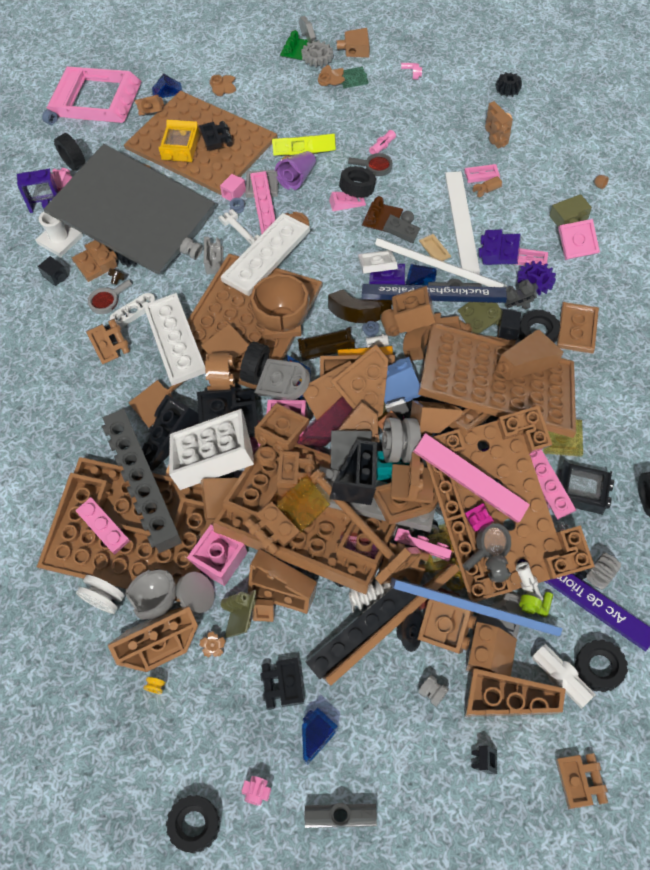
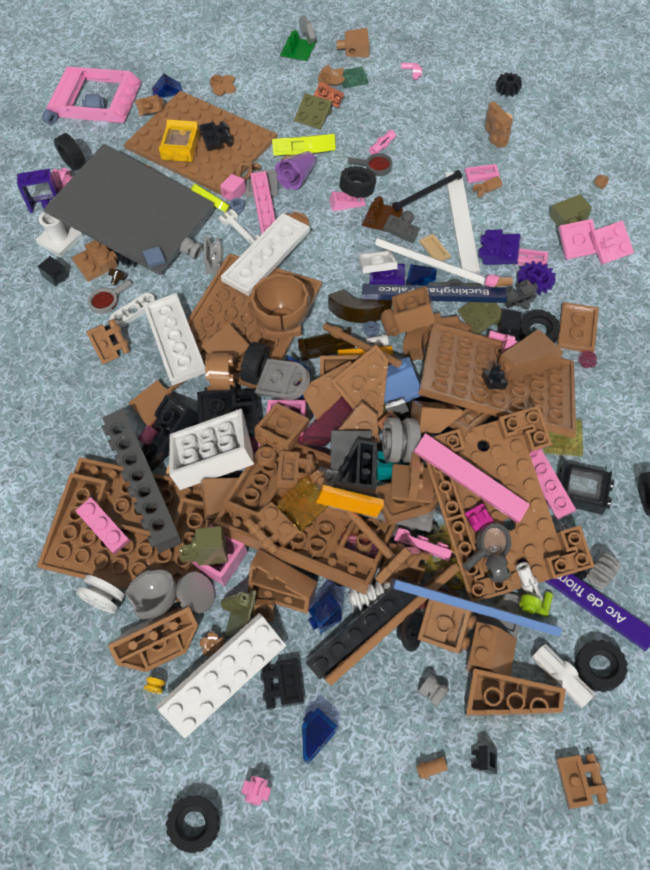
(93, 101): none -> sand blue head
(147, 435): none -> clear pink hinge
(153, 257): none -> sand blue tile
(206, 548): none -> olive hinge
(218, 203): none -> neon yellow beam
(221, 676): none -> white plate
(252, 166): none -> medium nougat piece
(313, 111): none -> olive hinge
(317, 53): light grey gear -> none
(325, 613): none -> clear blue slope
(329, 93): none -> hips
(338, 333): none -> medium nougat bar
(349, 501): none -> light orange tile
(357, 815): dark grey piece -> none
(431, 767): none -> medium nougat pin
(456, 175): none -> black bar
(495, 378): none -> black tile
(497, 281): none -> arm
(508, 340): none -> bright pink plate
(588, 355): none -> clear pink plate
(611, 242): none -> bright pink hinge

